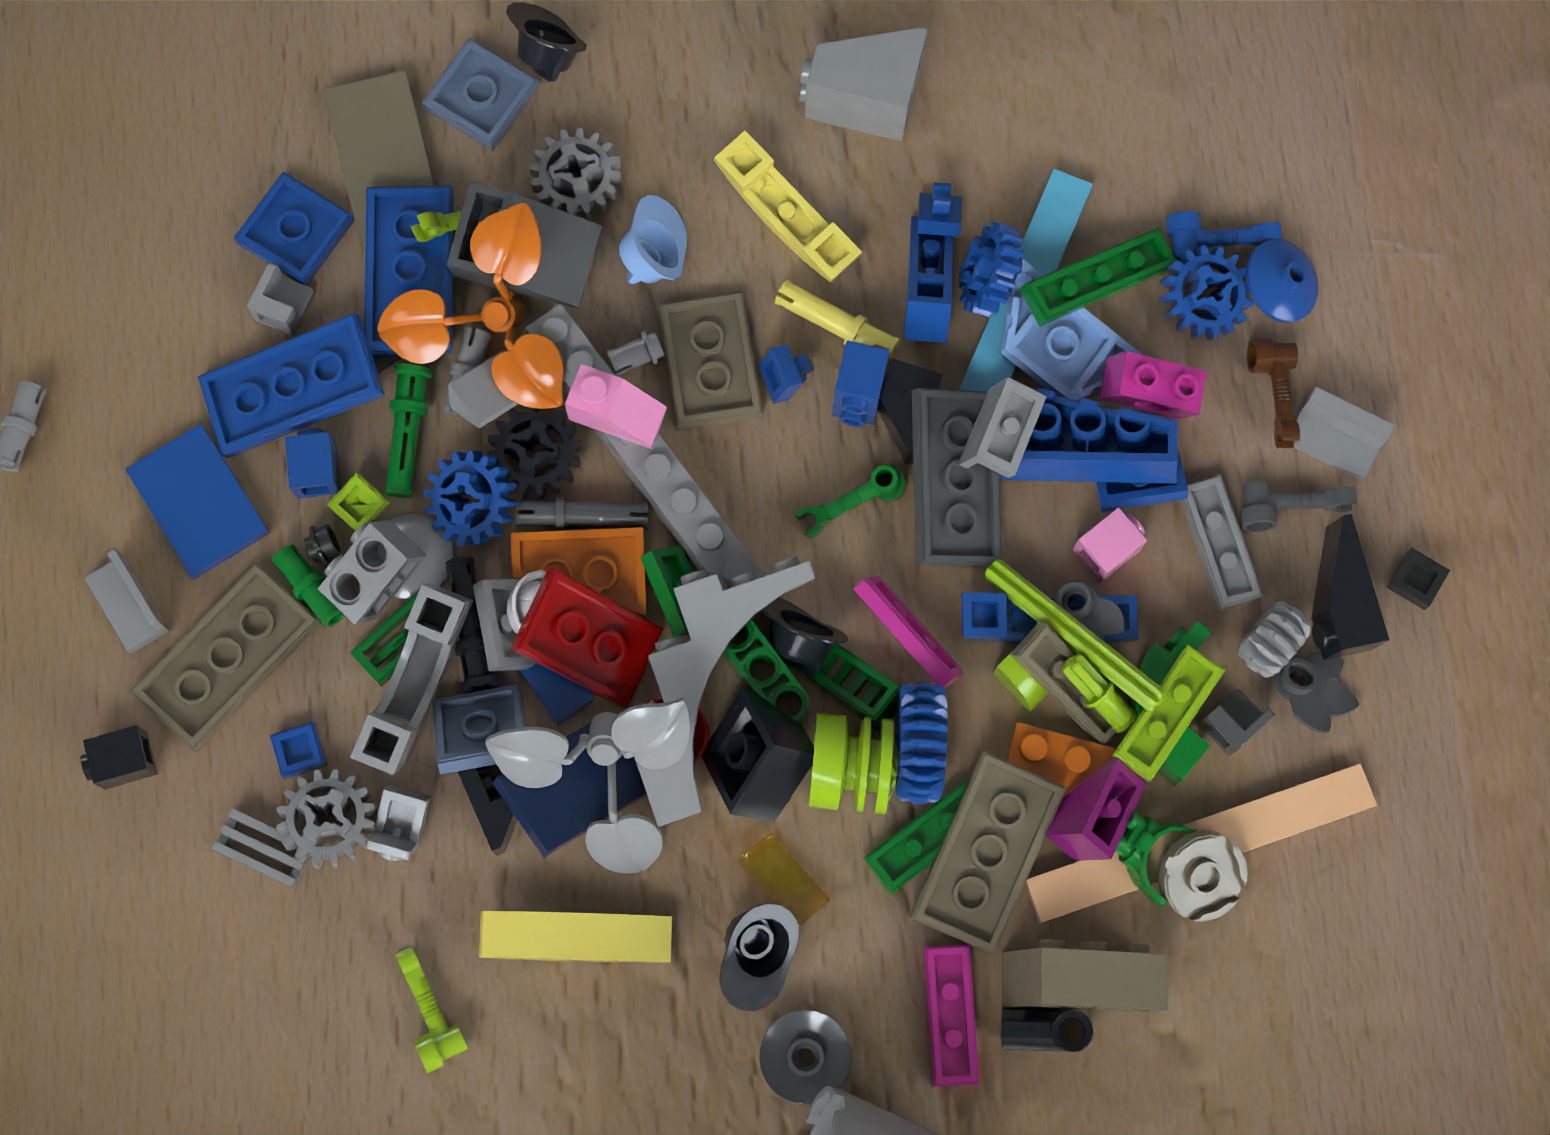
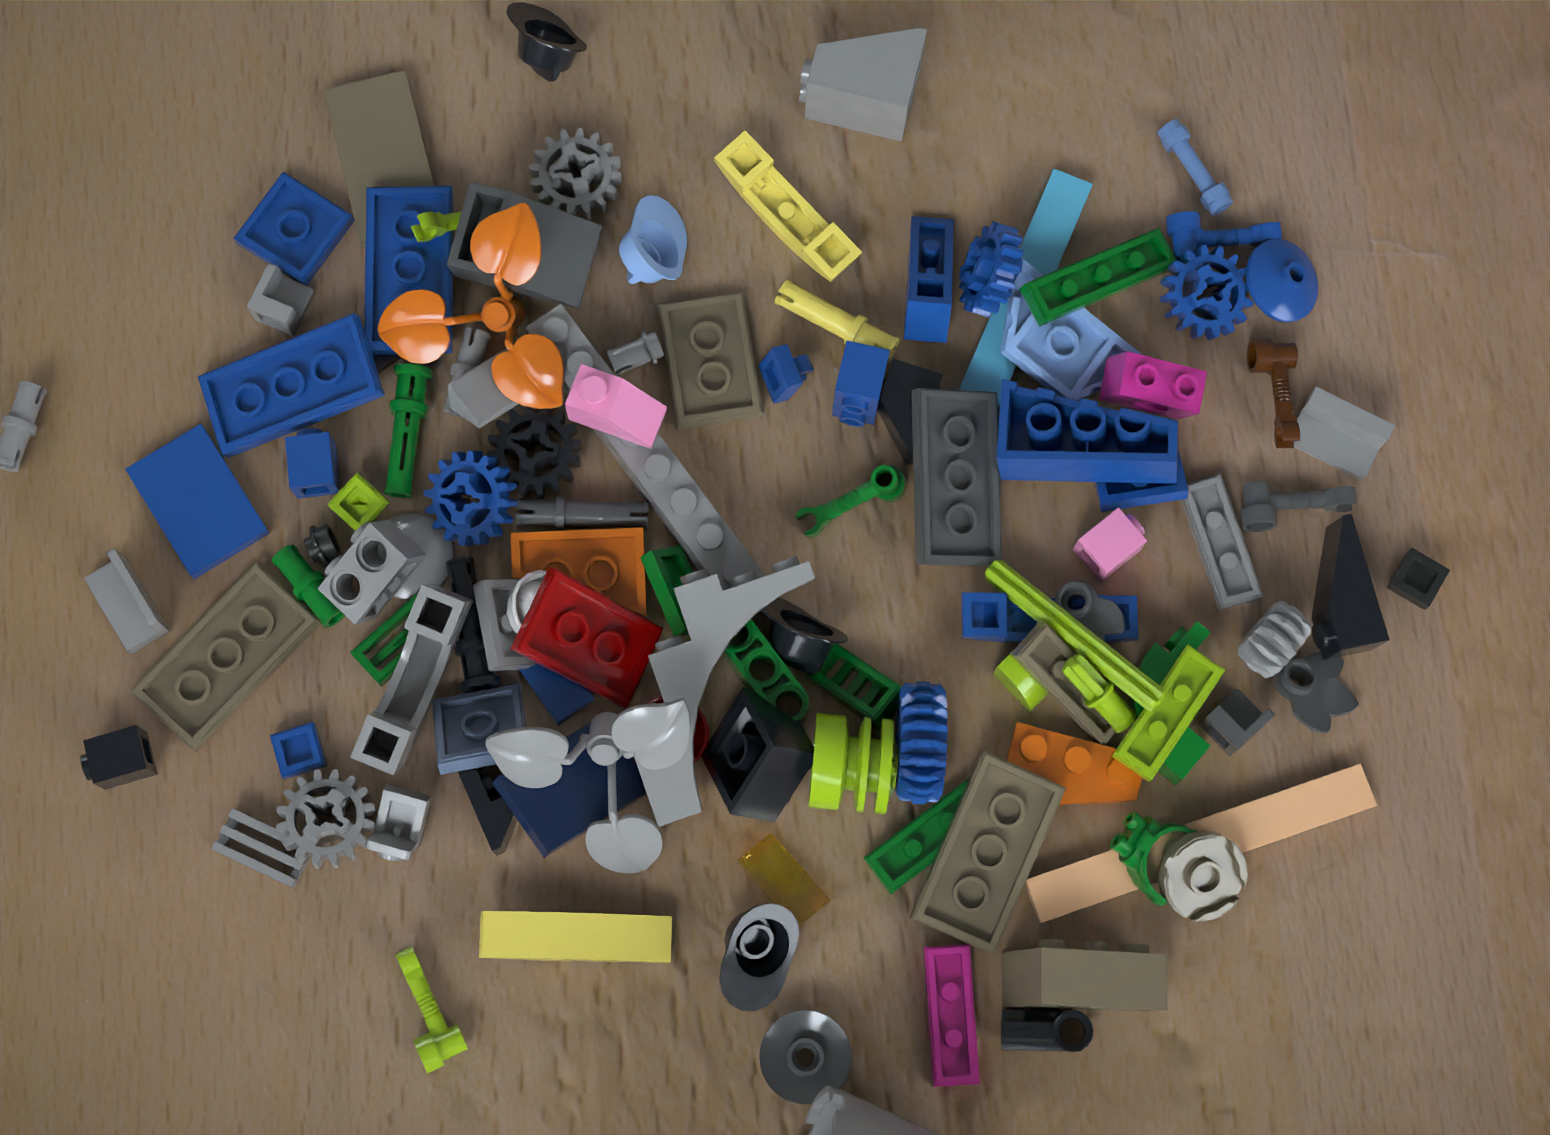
(480, 94): sand blue tile -> none
(908, 630): dark pink tile -> none
(939, 212): blue tile -> none
(1003, 427): light grey panel -> none
(1097, 812): magenta slope -> none
(1214, 196): none -> medium blue bar

